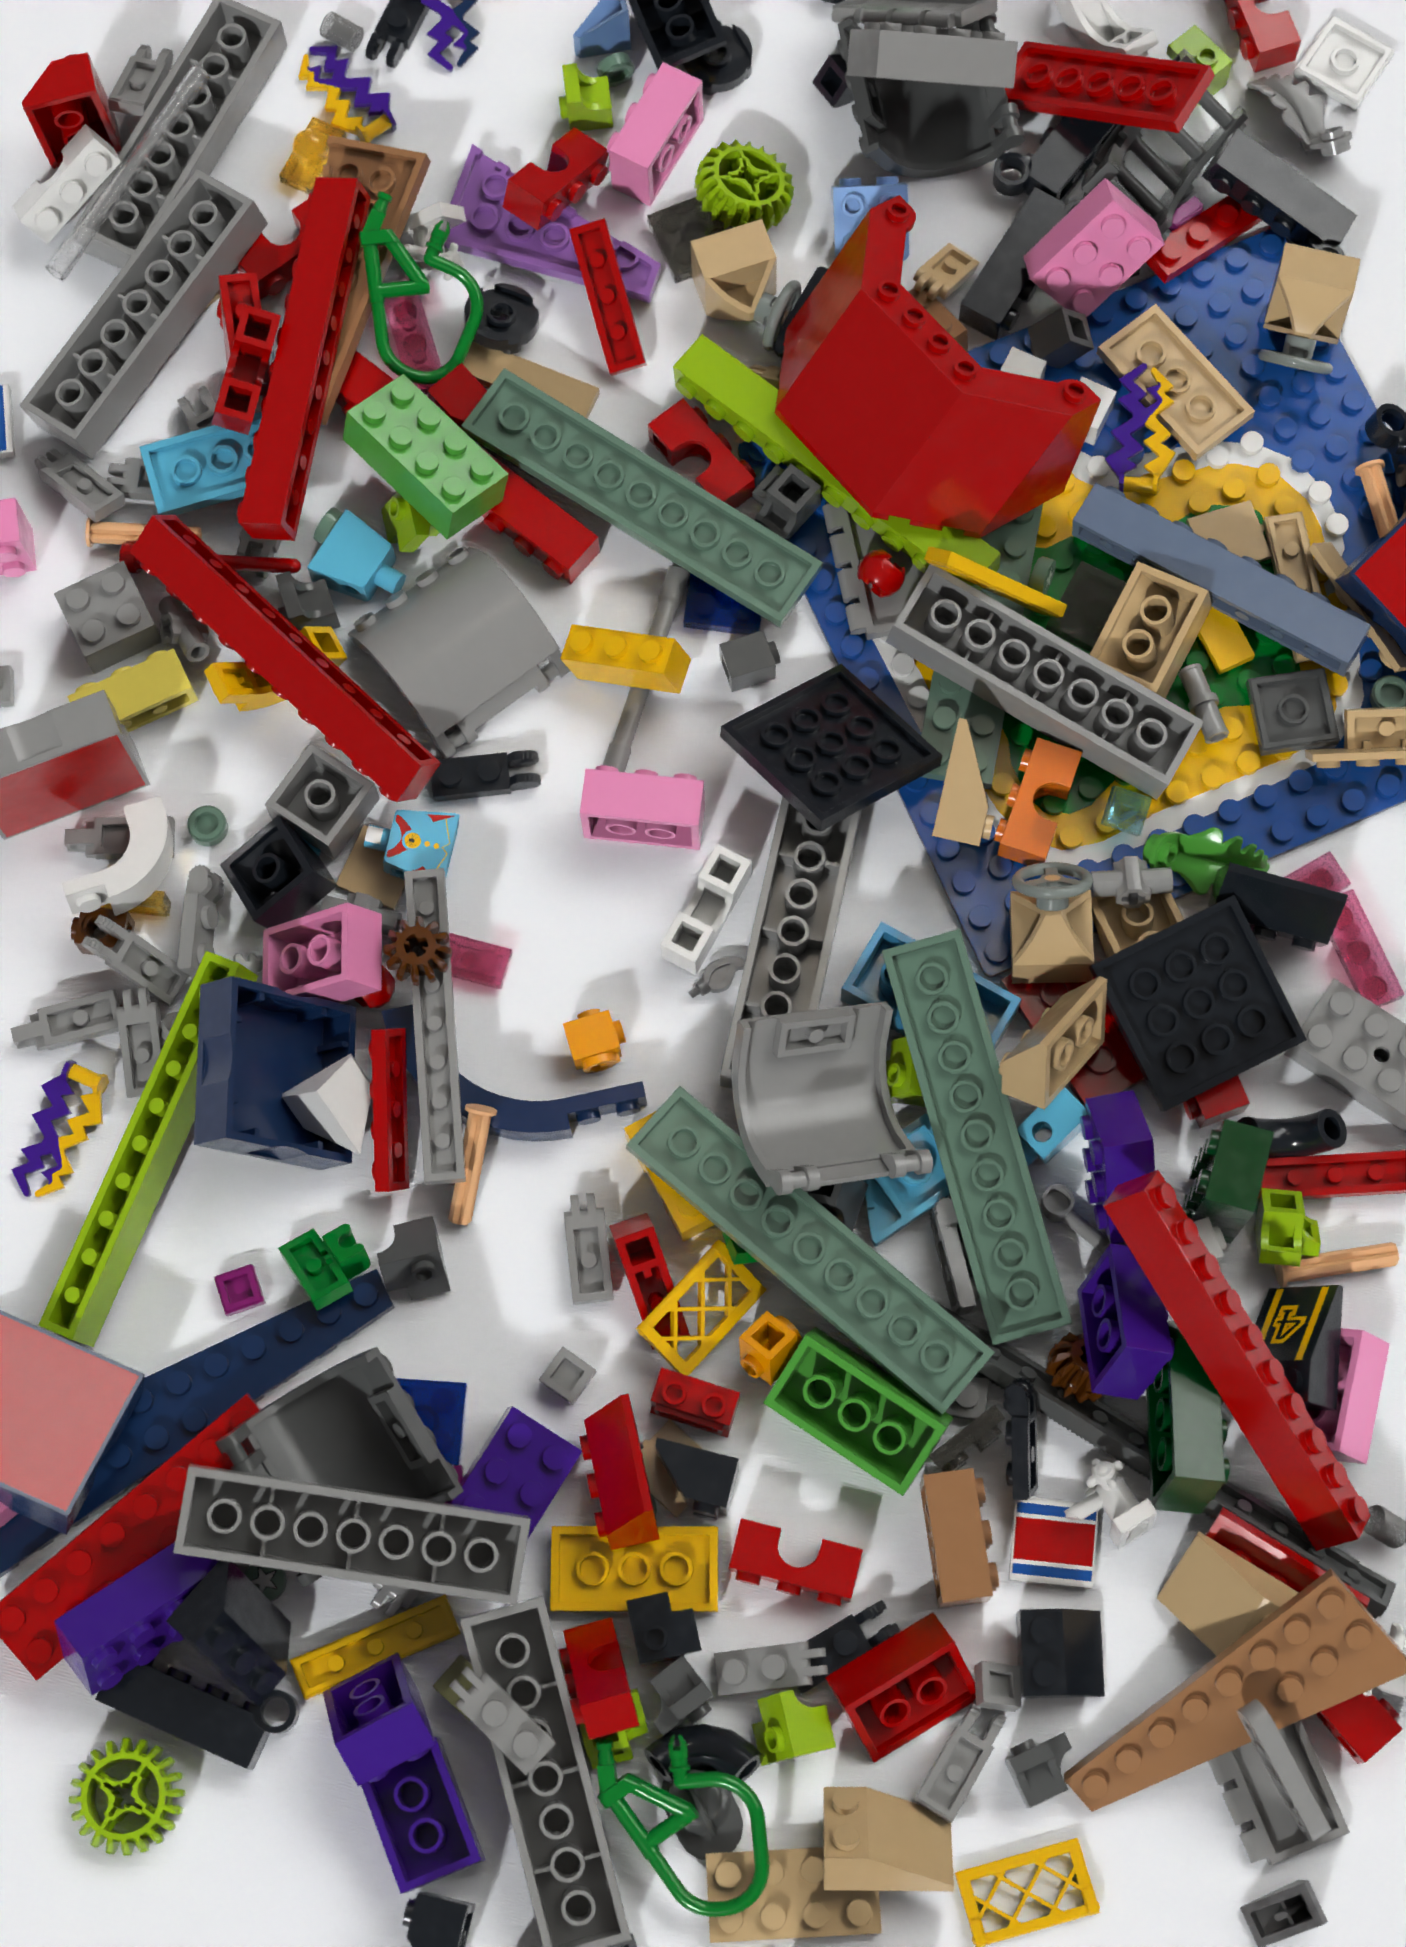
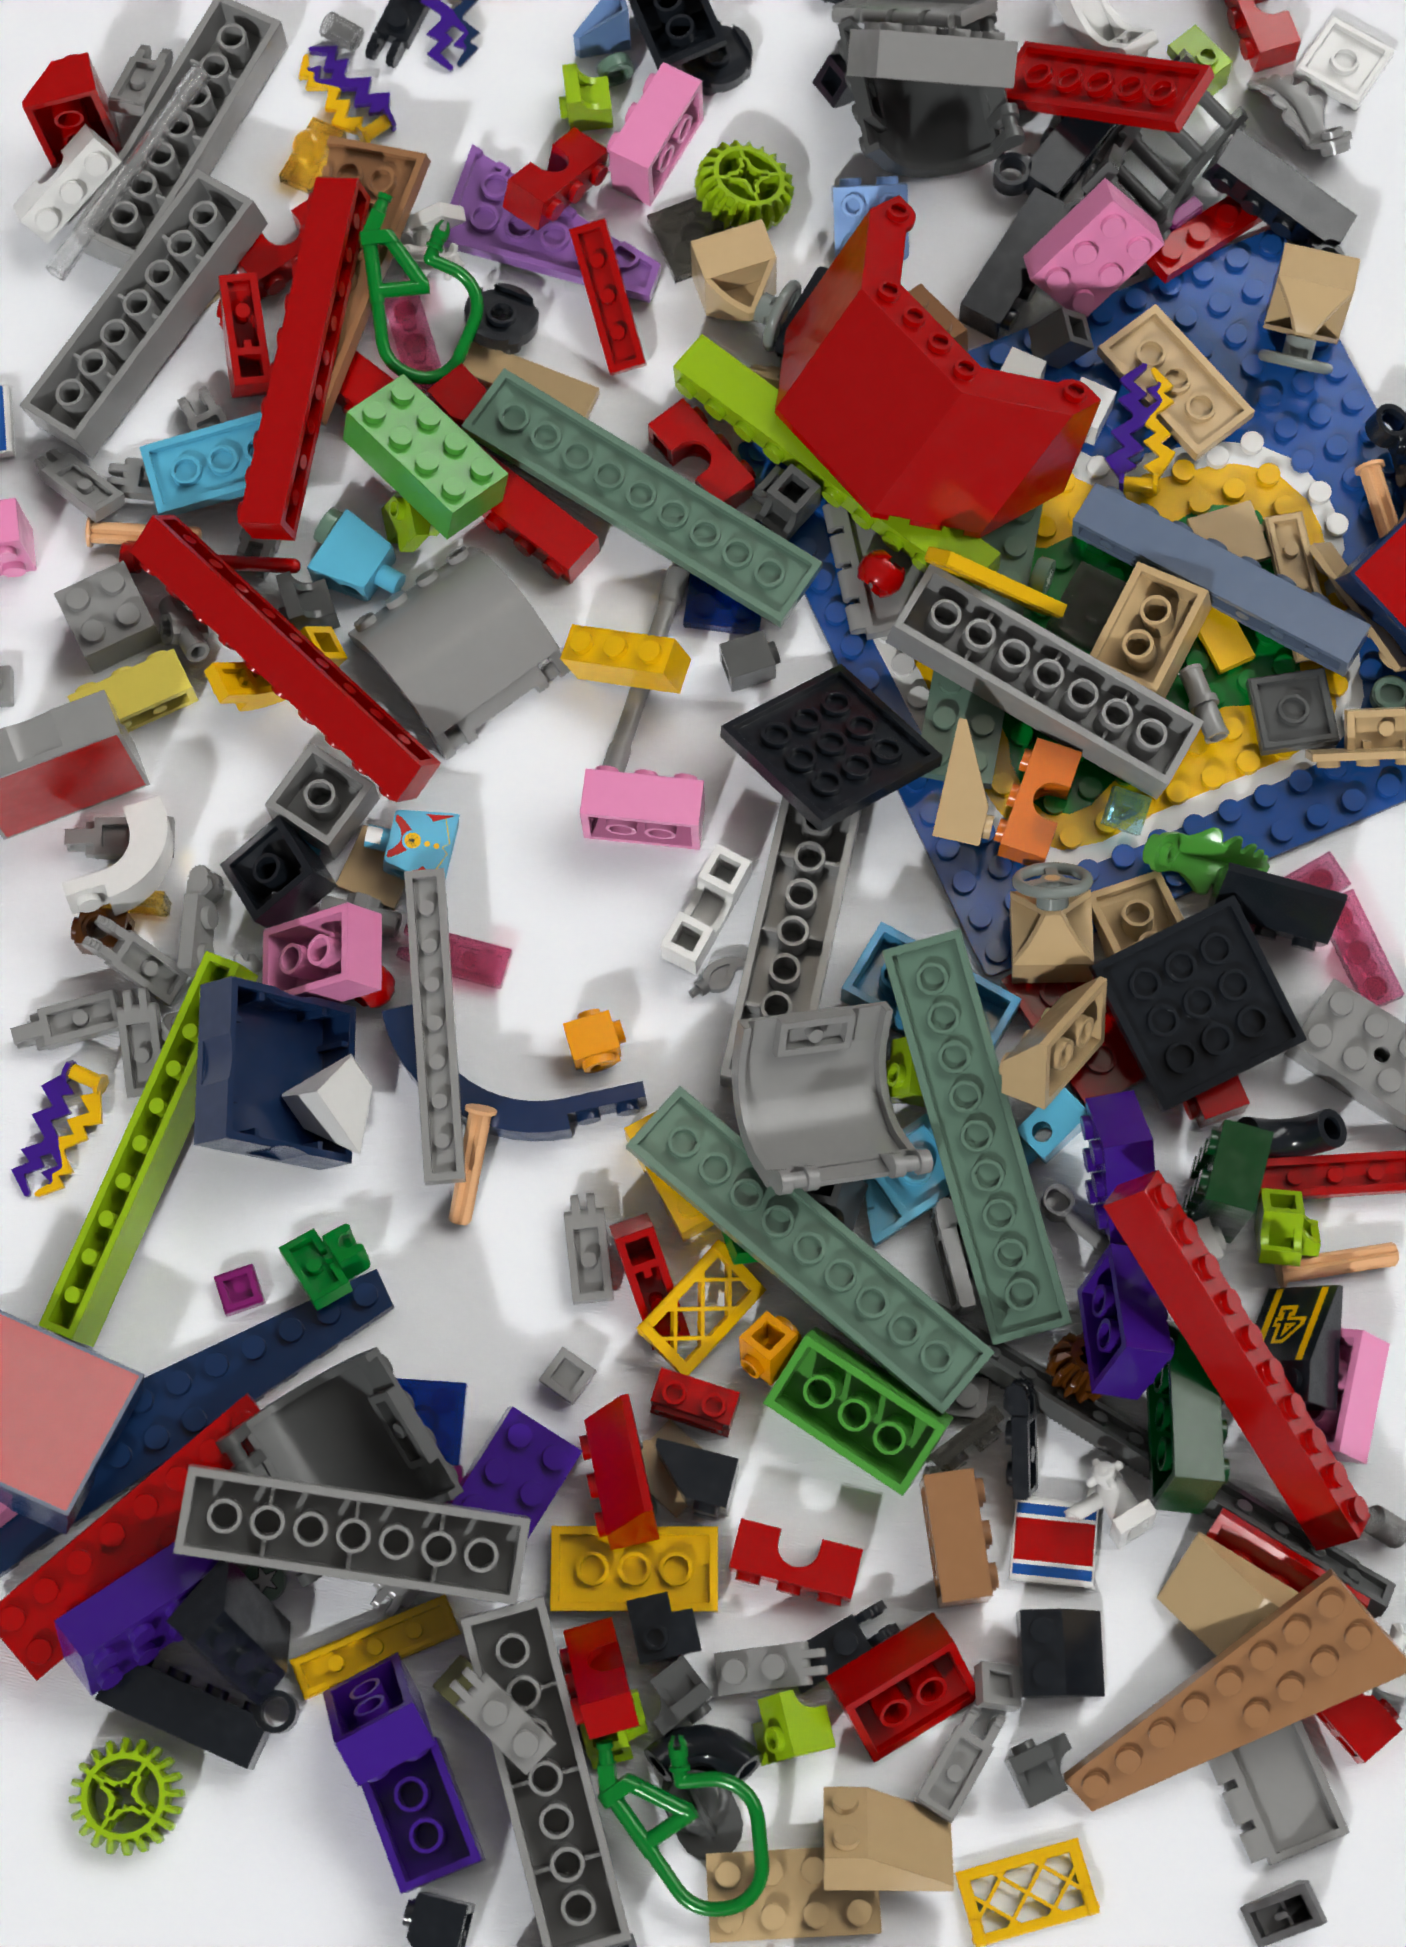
(207, 825): sand green tile -> none
(246, 369): red arch -> none
(390, 1109): red plate -> none
(407, 961): reddish brown gear -> none
(415, 1260): dark grey brick -> none
(483, 775): black hinge -> none
(945, 272): tan hinge -> none
(1132, 882): light grey axle -> none
(1283, 1770): light grey beam -> none

